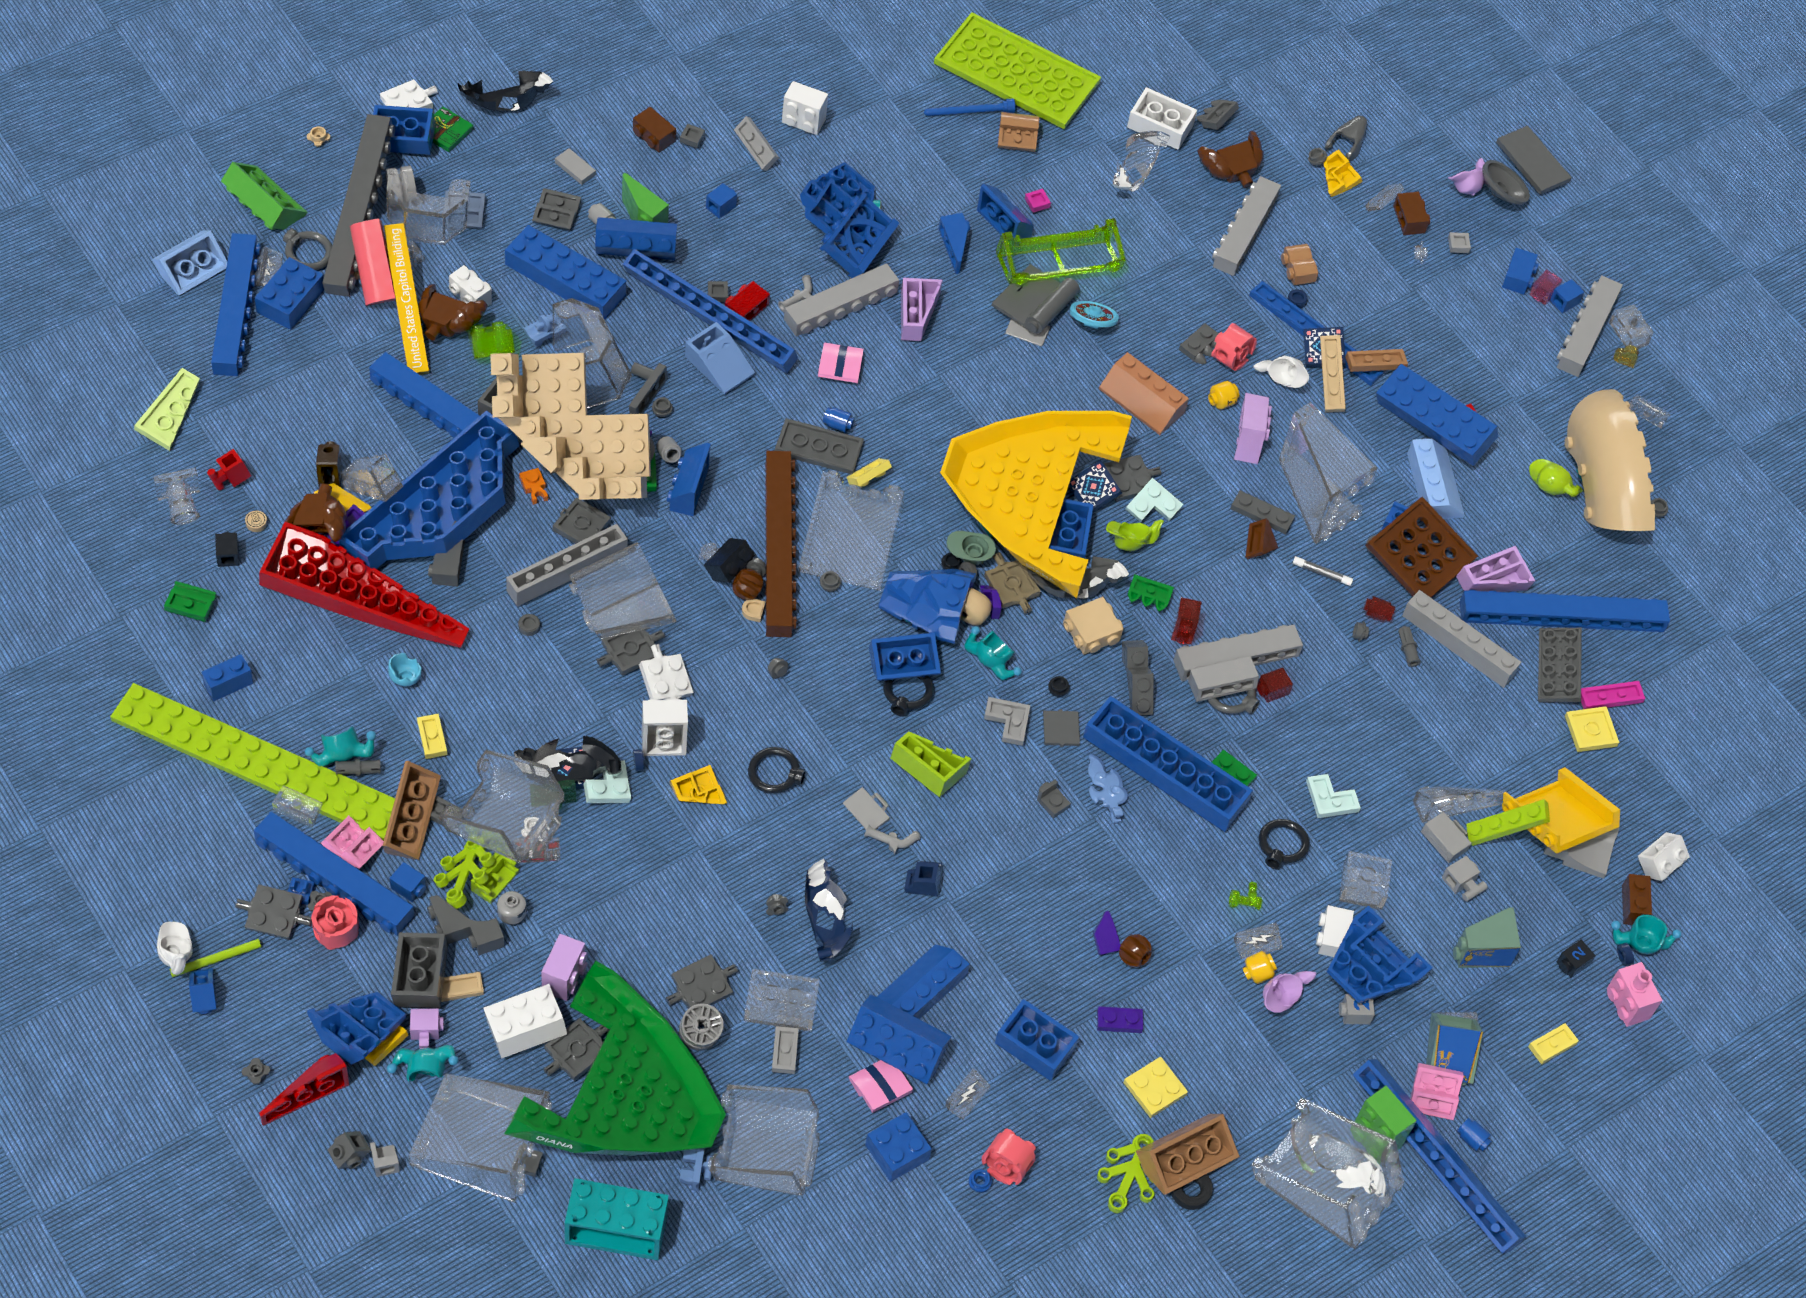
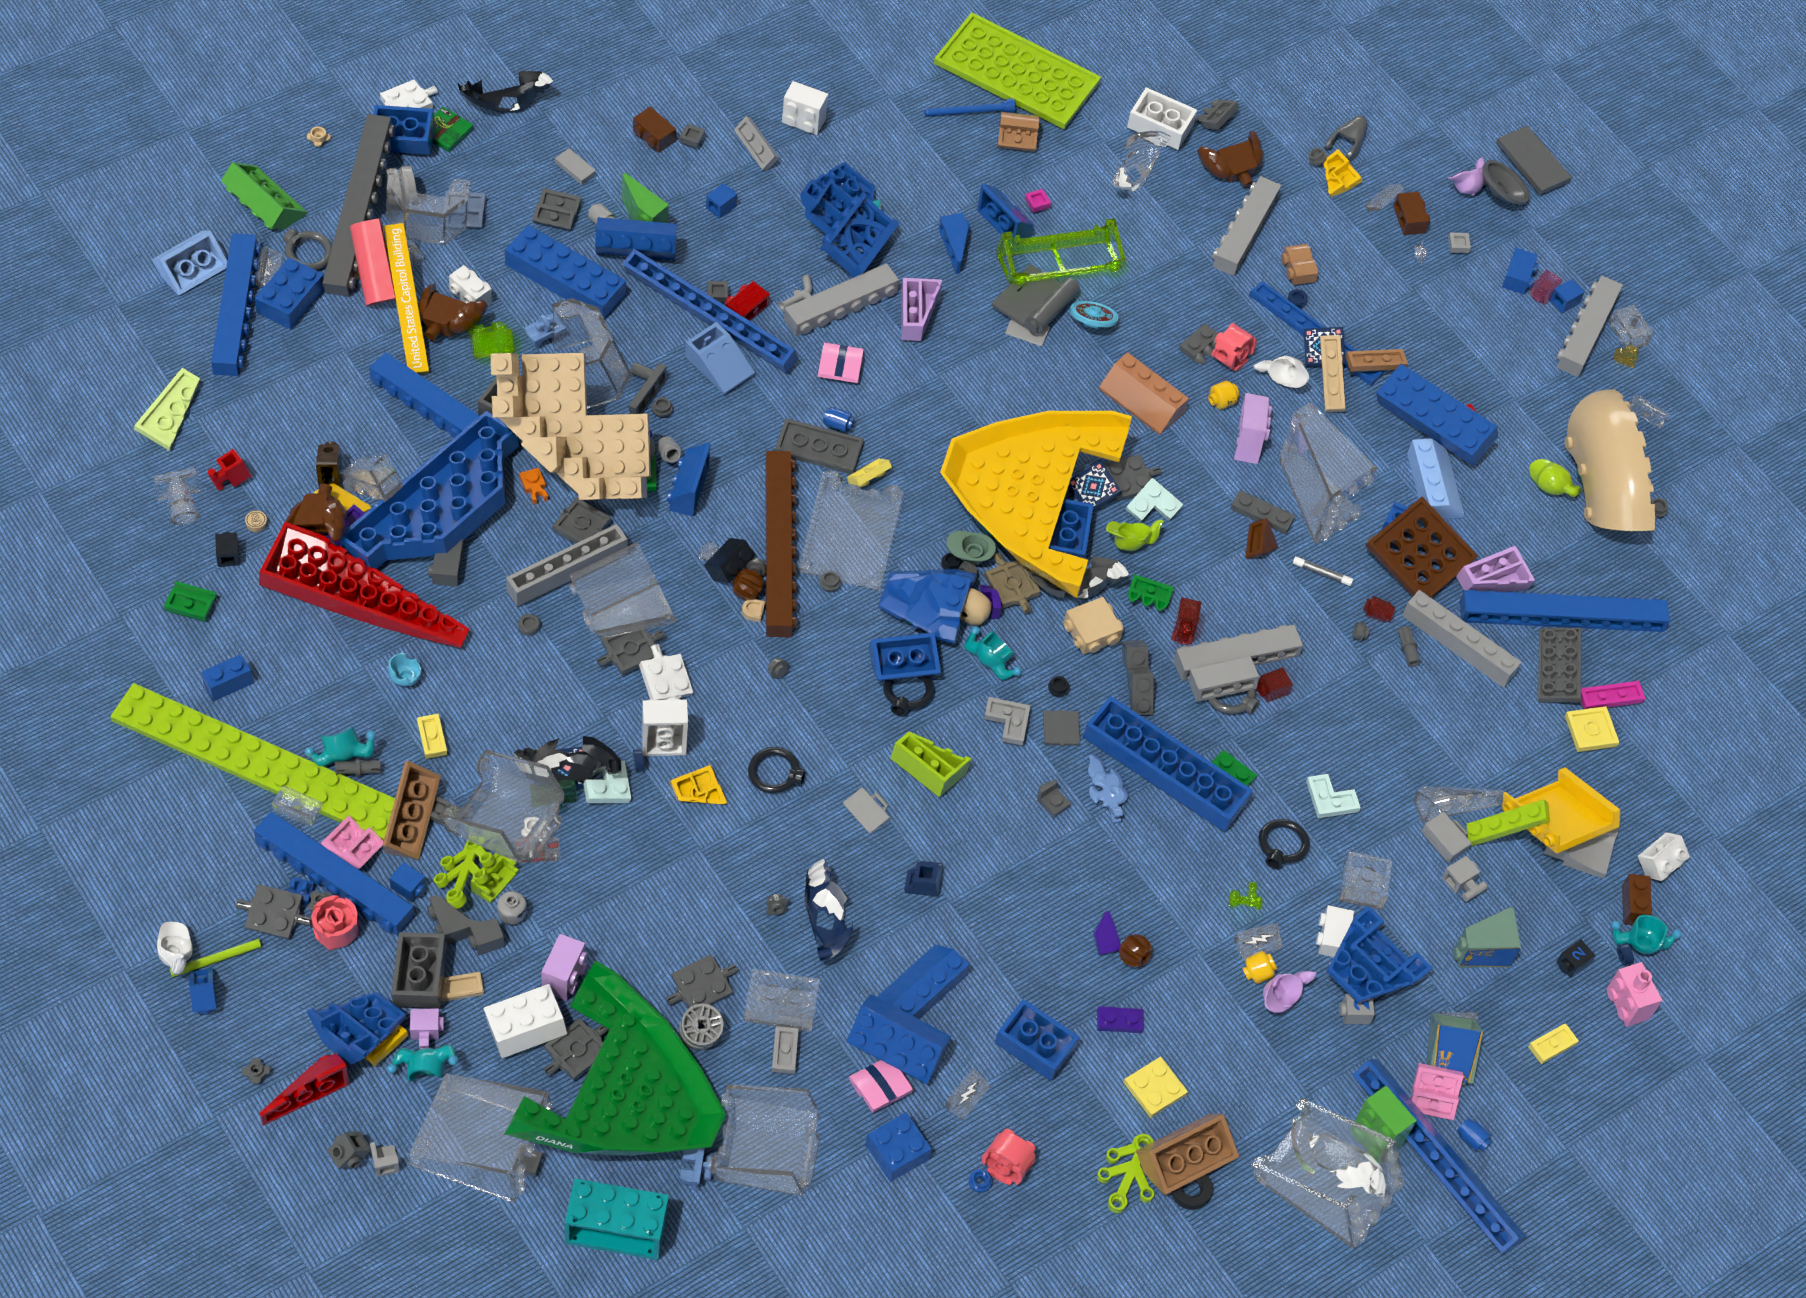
(892, 839): light grey piece -> none

